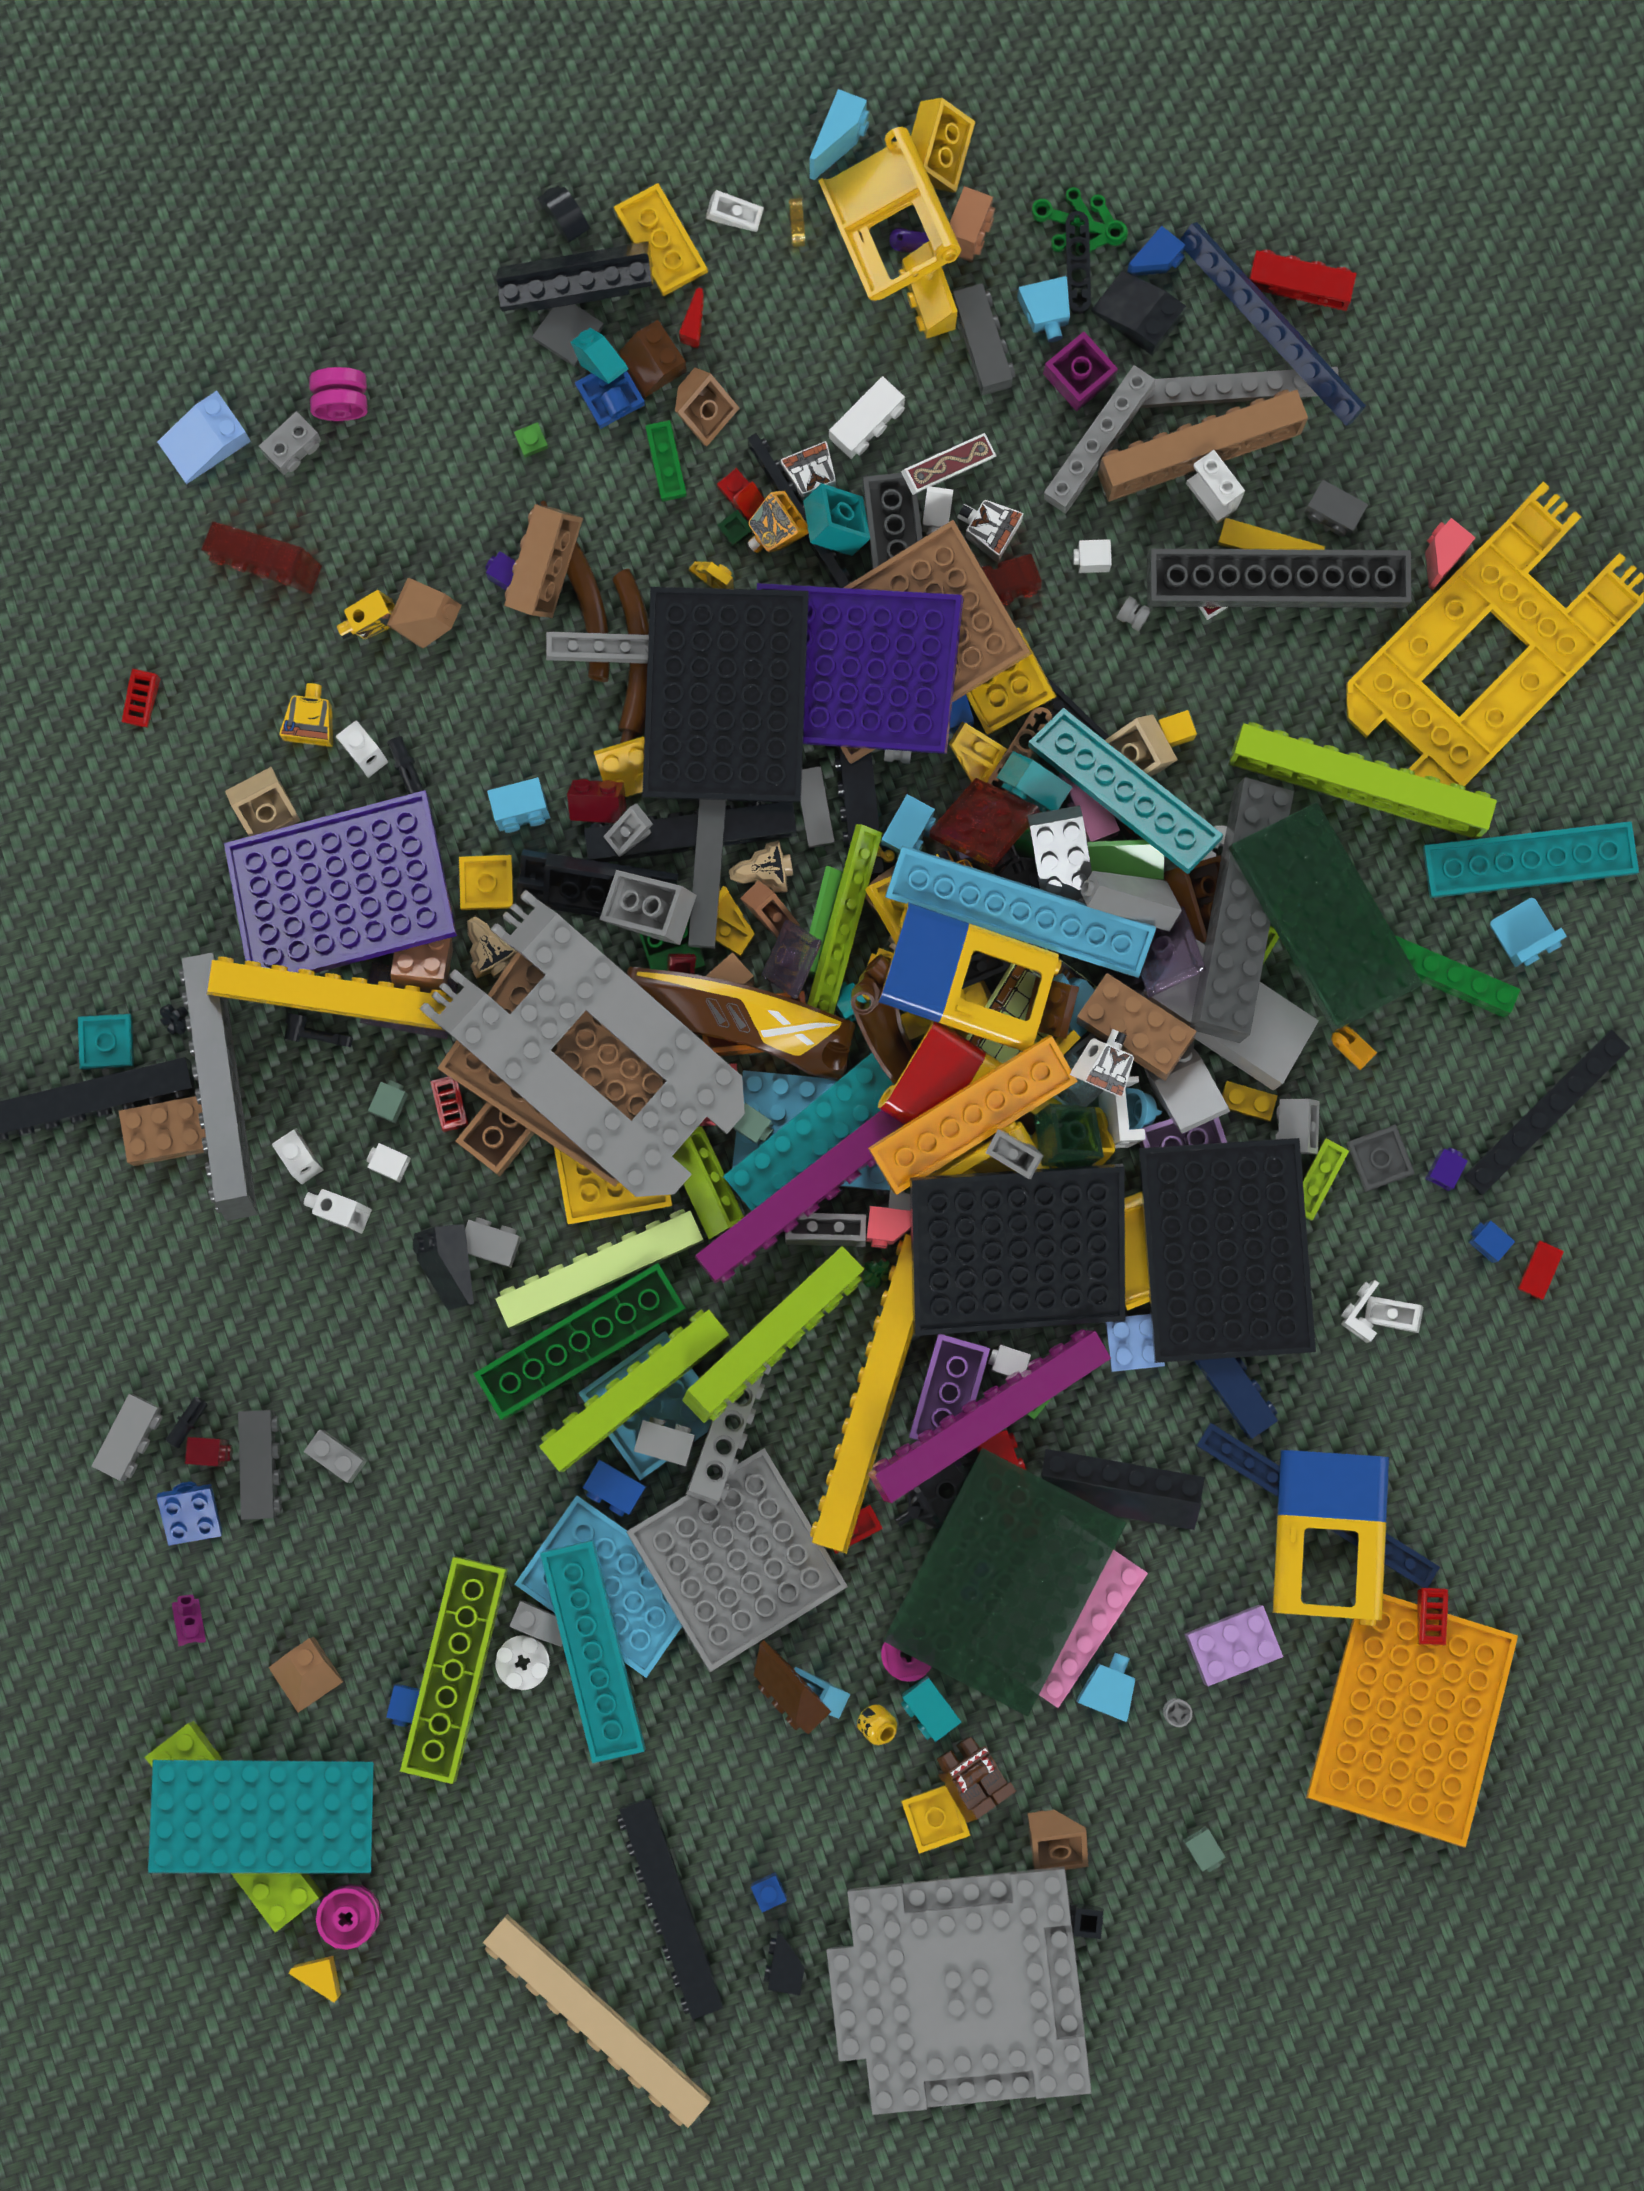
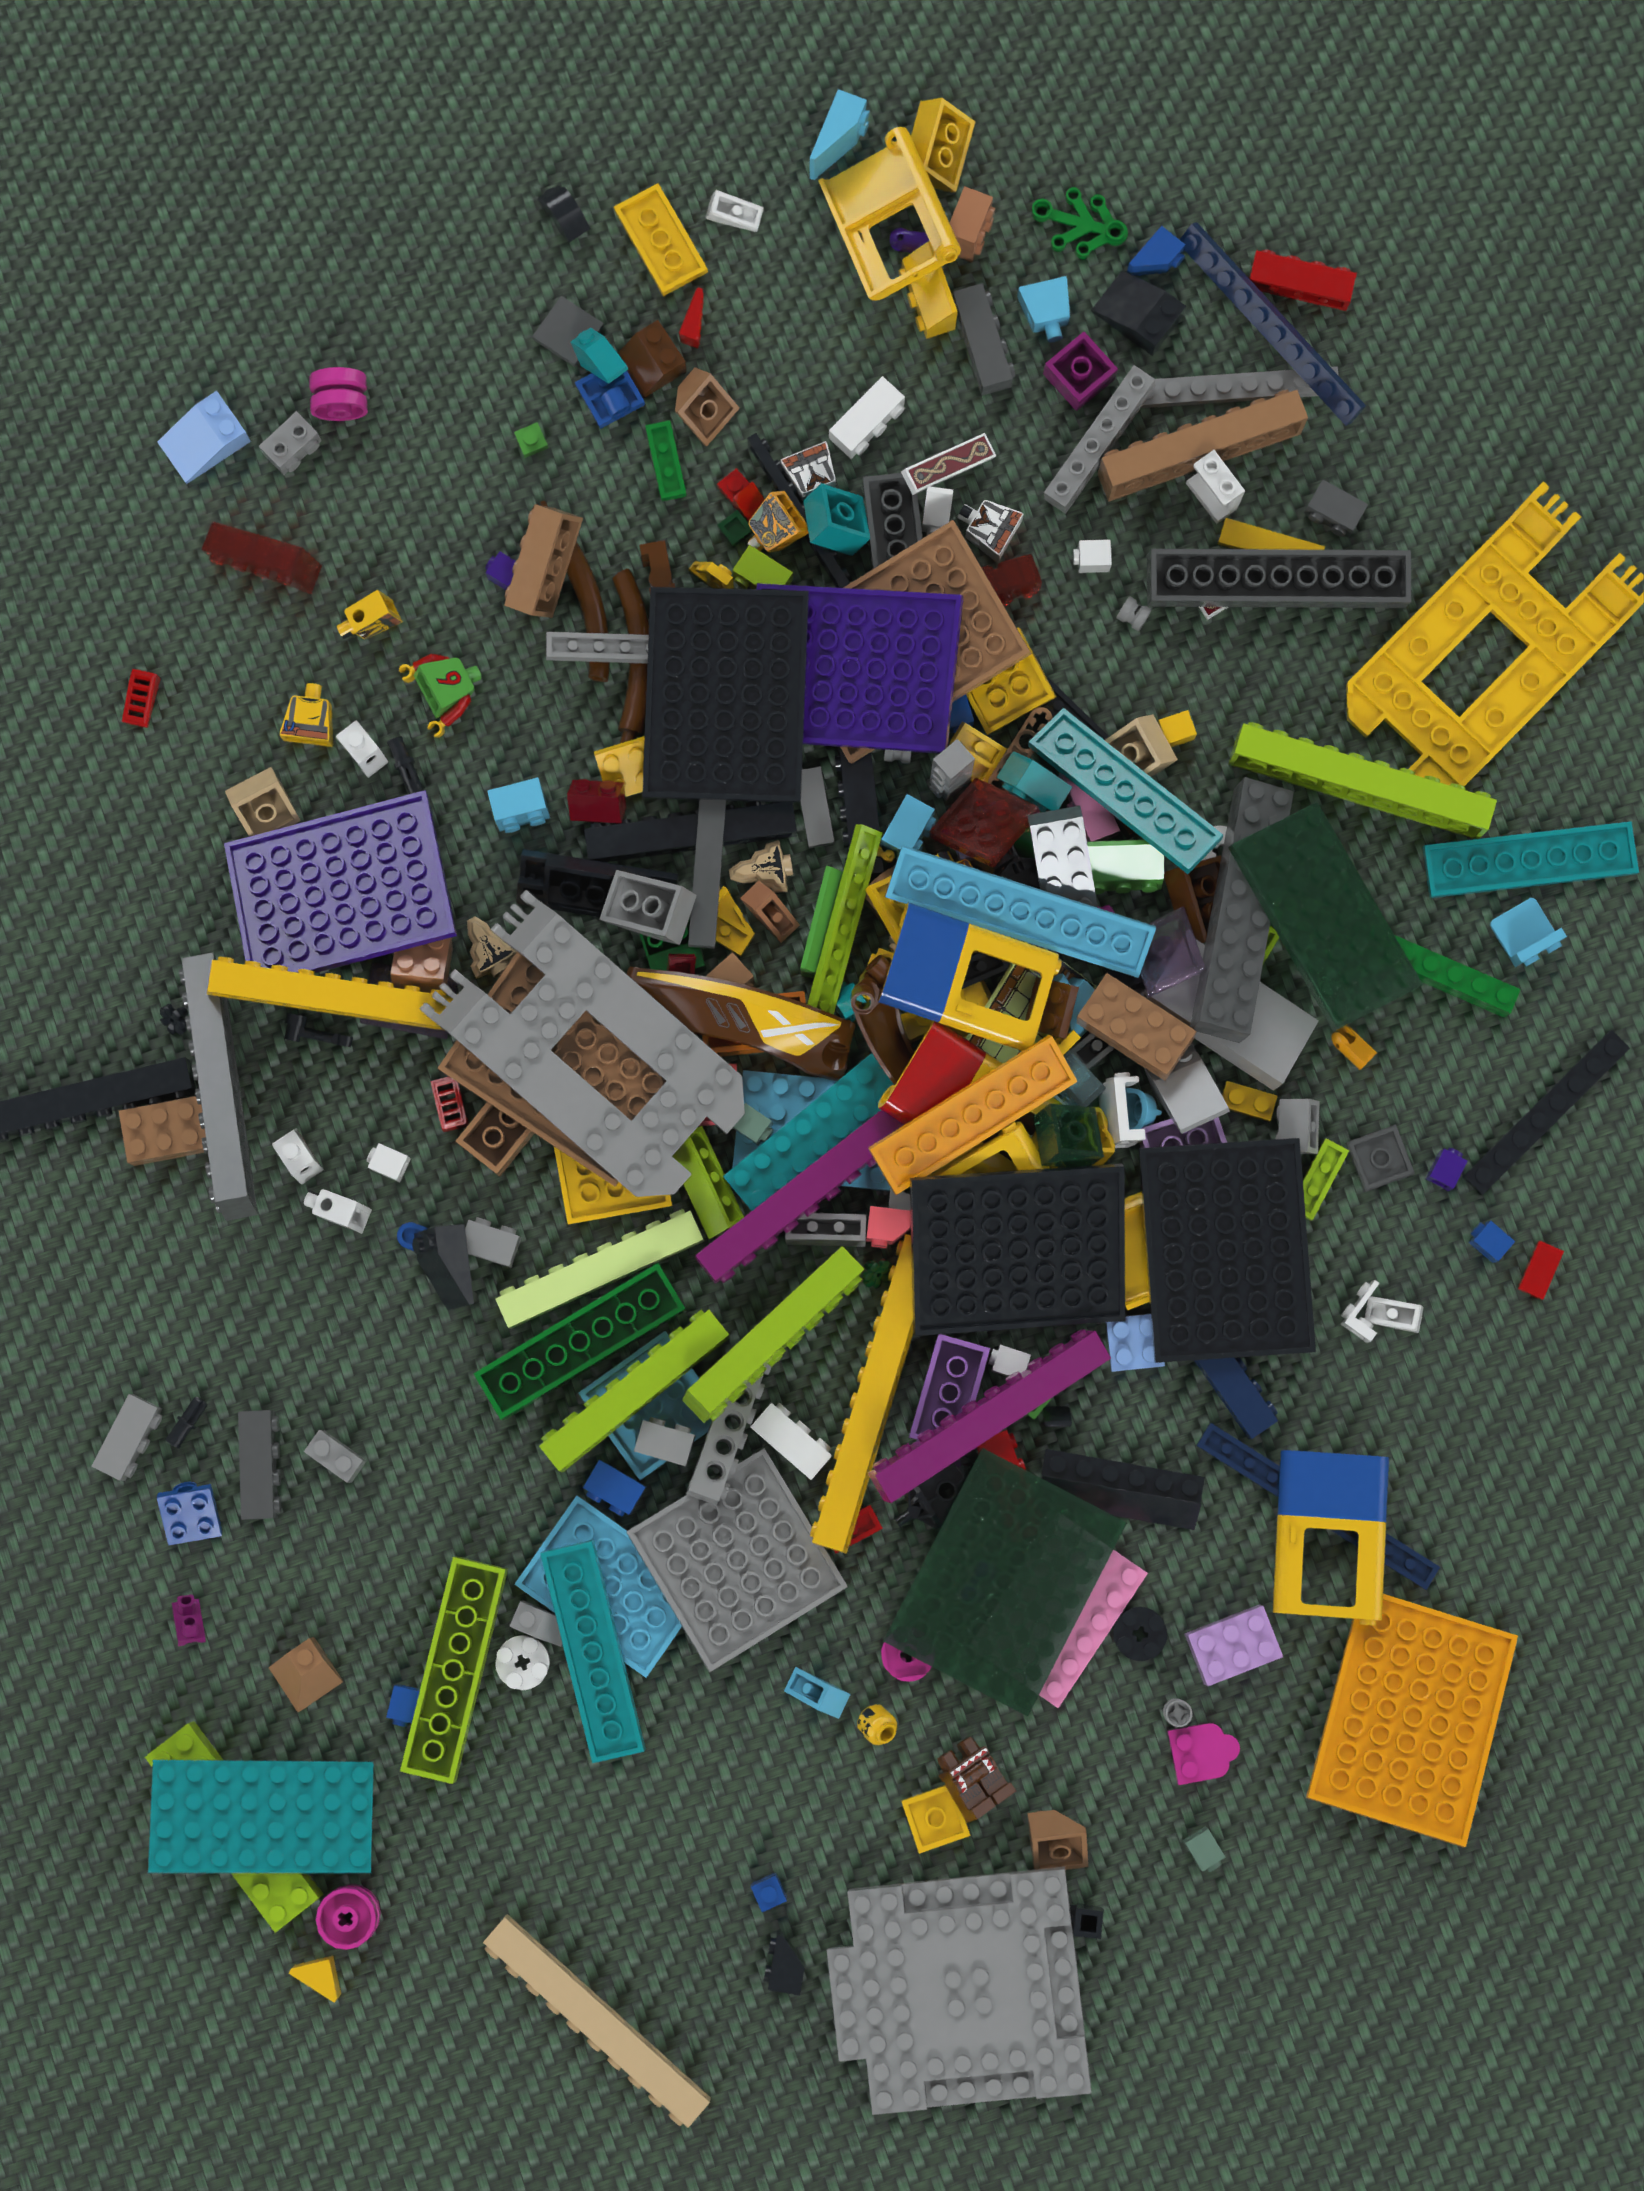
(105, 1041): teal tile -> none
(208, 1451): dark red brick -> none
(388, 1101): sand green brick -> none
(406, 1234): none -> blue tile
(423, 613): medium nougat slope -> none
(444, 685): none -> bright green torso
(486, 882): yellow plate -> none
(575, 278): black slope -> none
(628, 830): light grey slope -> none
(656, 556): none -> reddish brown hips
(671, 1908): black brick -> none
(759, 568): none -> lime brick
(789, 1690): reddish brown slope -> none
(791, 959): piece -> none
(792, 1440): none -> white brick
(797, 222): clear yellow beam -> none
(930, 1708): teal brick -> none
(951, 770): none -> light grey brick
(1015, 1154): light grey slope -> none
(1056, 1416): none -> black slope
(1081, 262): black beam -> none
(1105, 1064): torso -> none
(1109, 1689): medium azure torso -> none
(1132, 898): light grey slope -> none
(1149, 1646): none -> black plate
(1201, 1752): none -> dark pink plate
(1442, 1594): red slope -> none
(1446, 547): coral slope -> none

